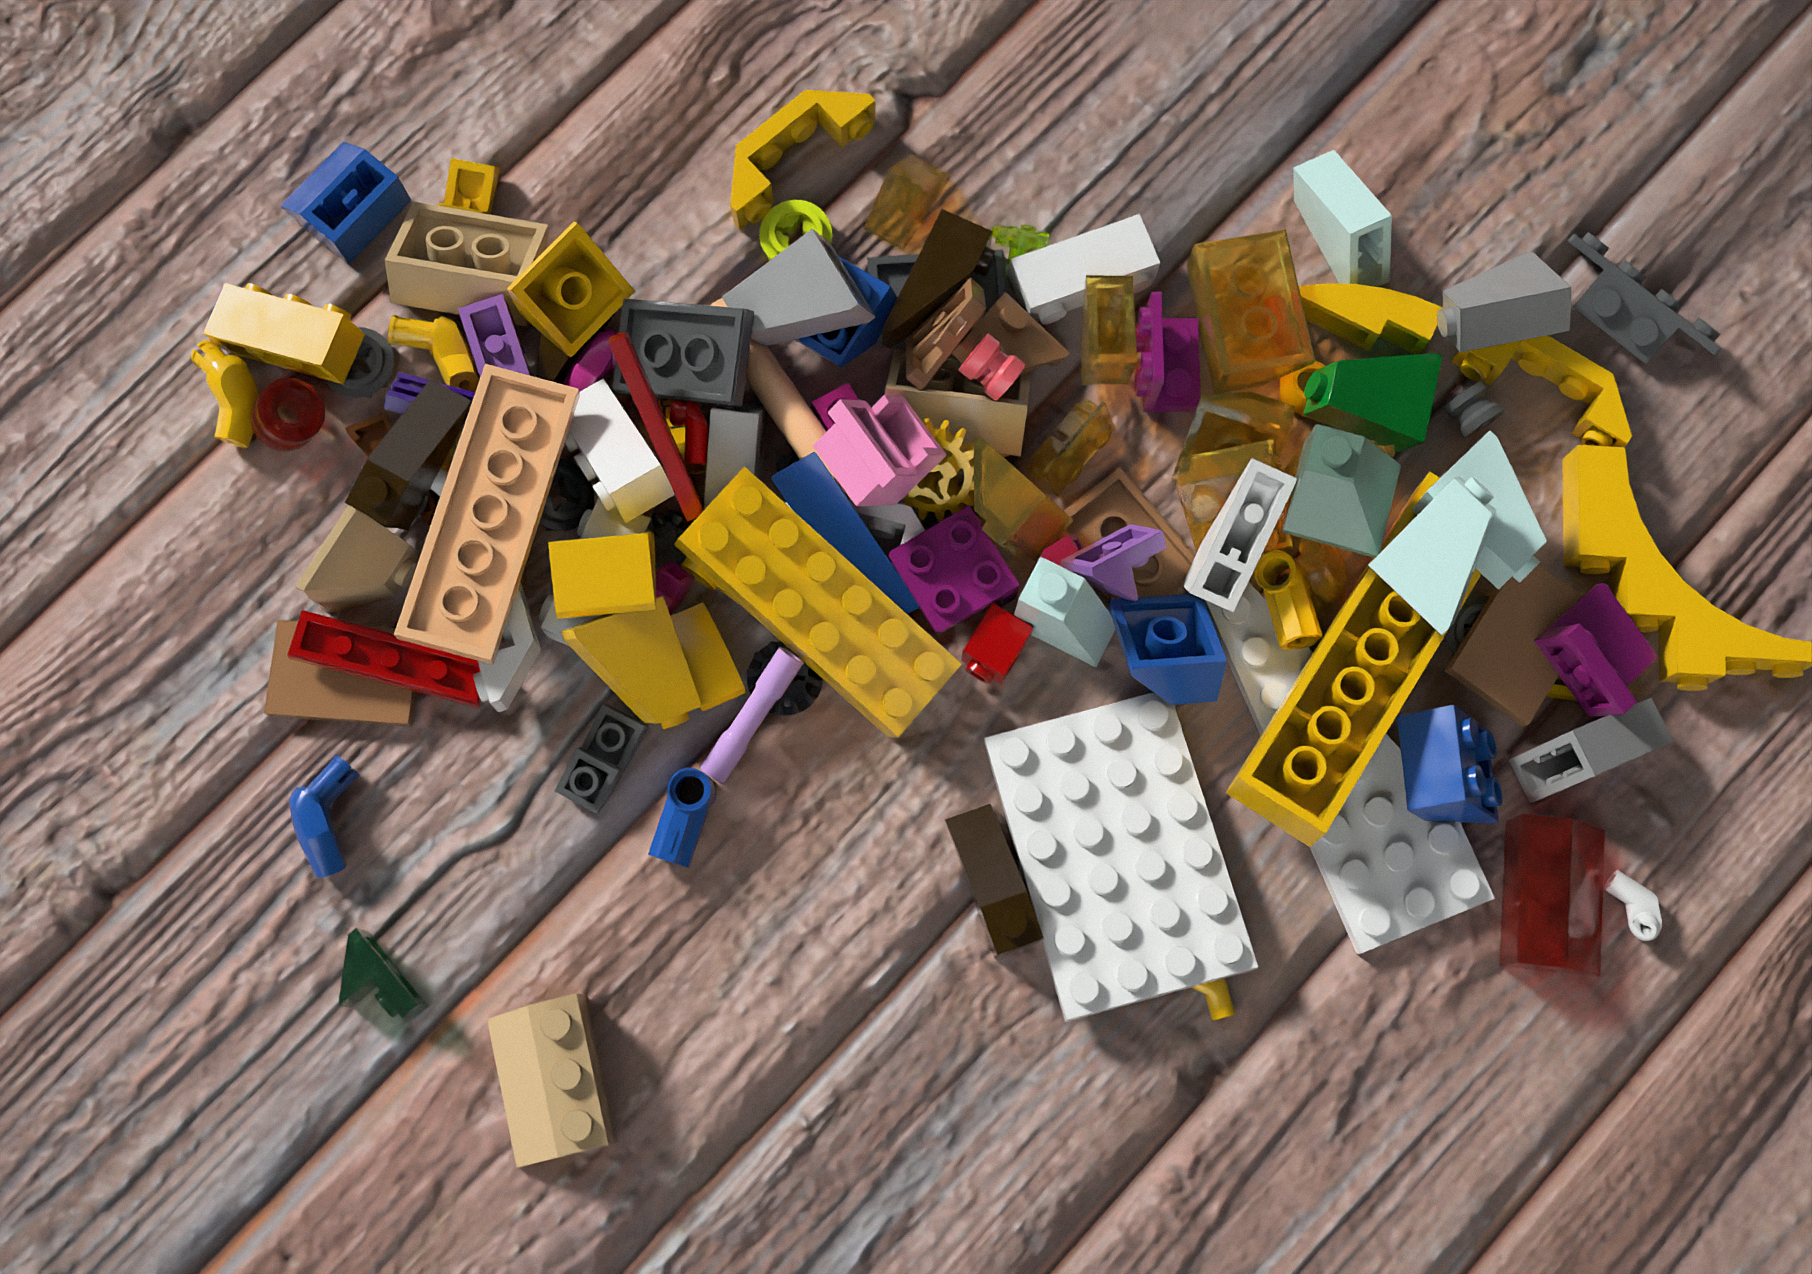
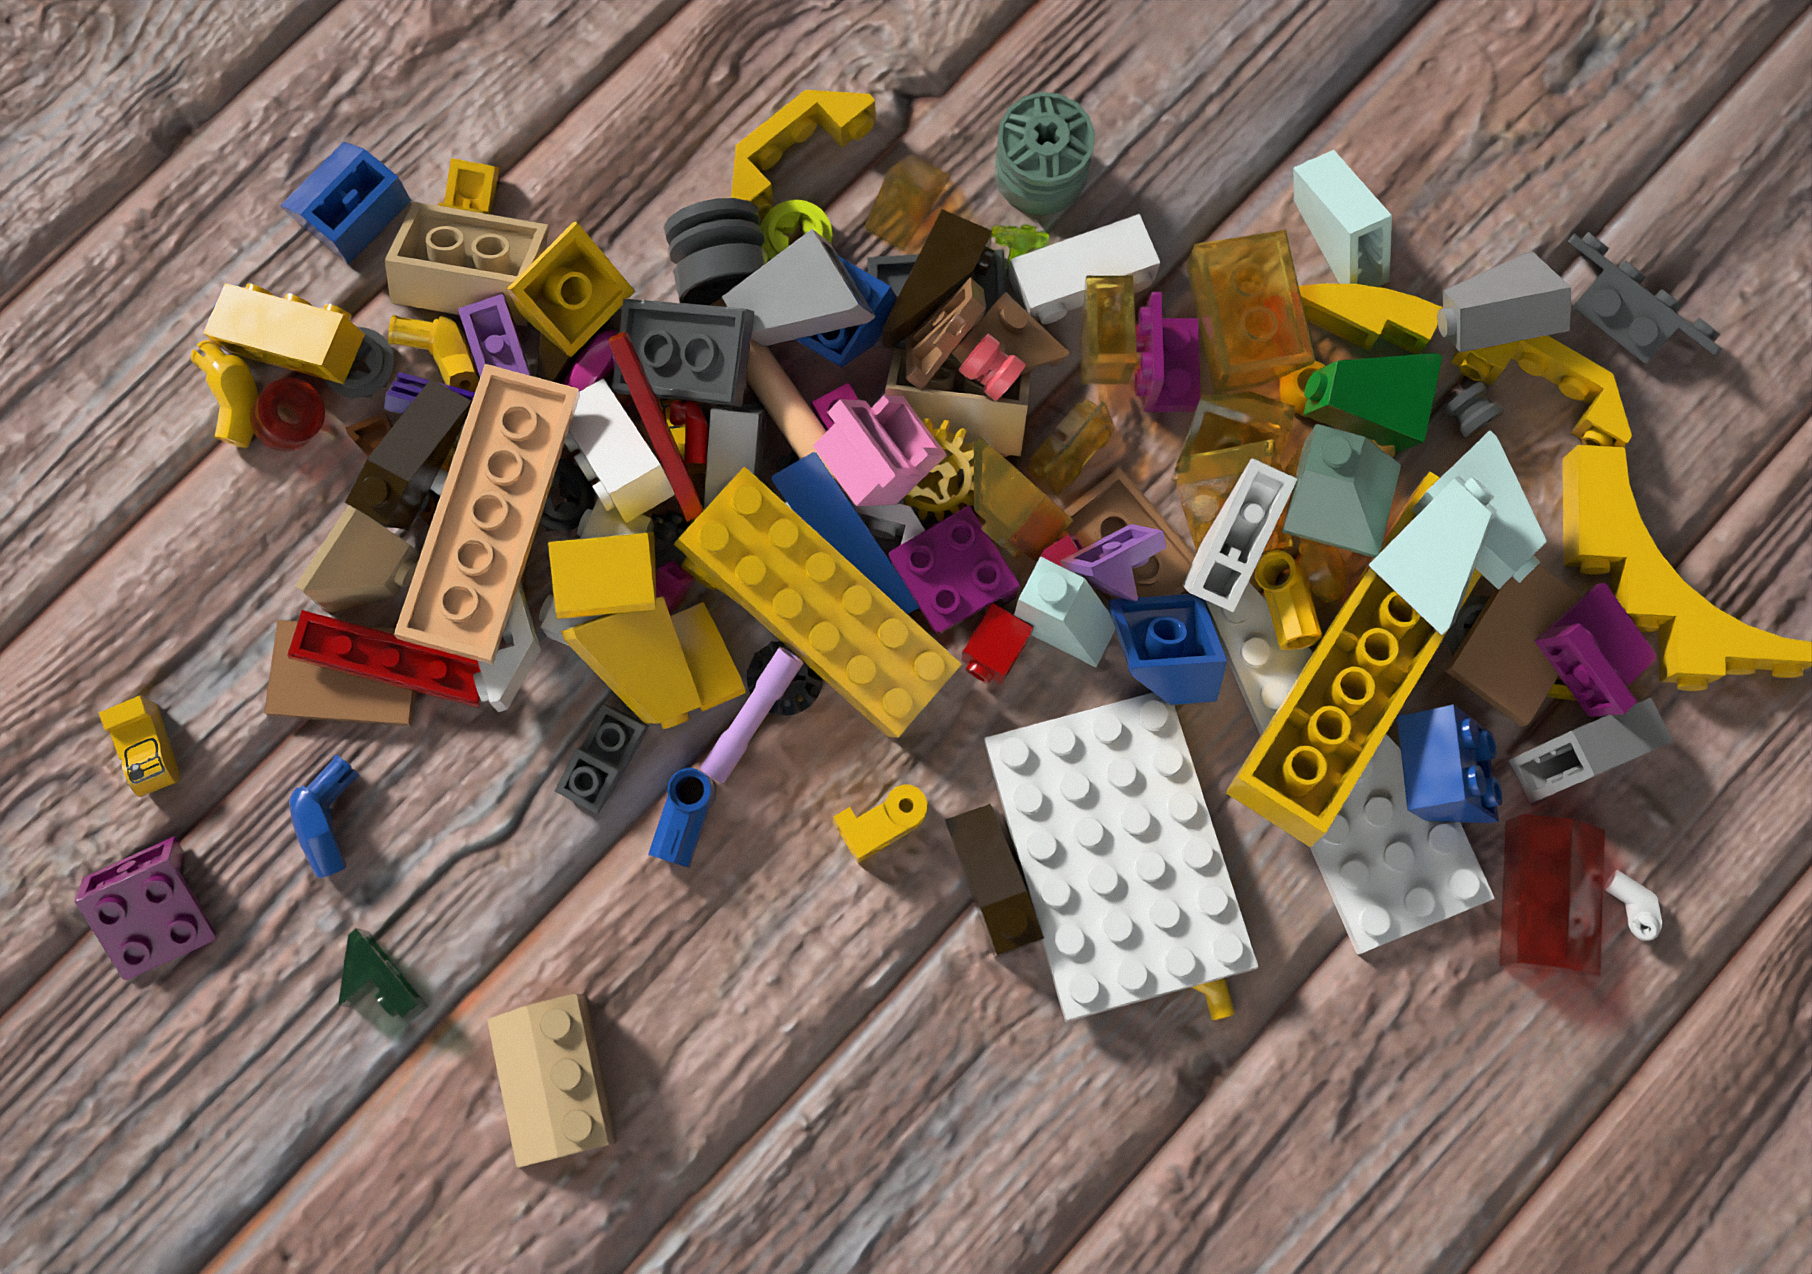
(141, 744): none -> yellow leg
(144, 910): none -> magenta bracket
(714, 247): none -> dark grey wheel
(884, 824): none -> yellow leg
(1043, 153): none -> sand green wheel

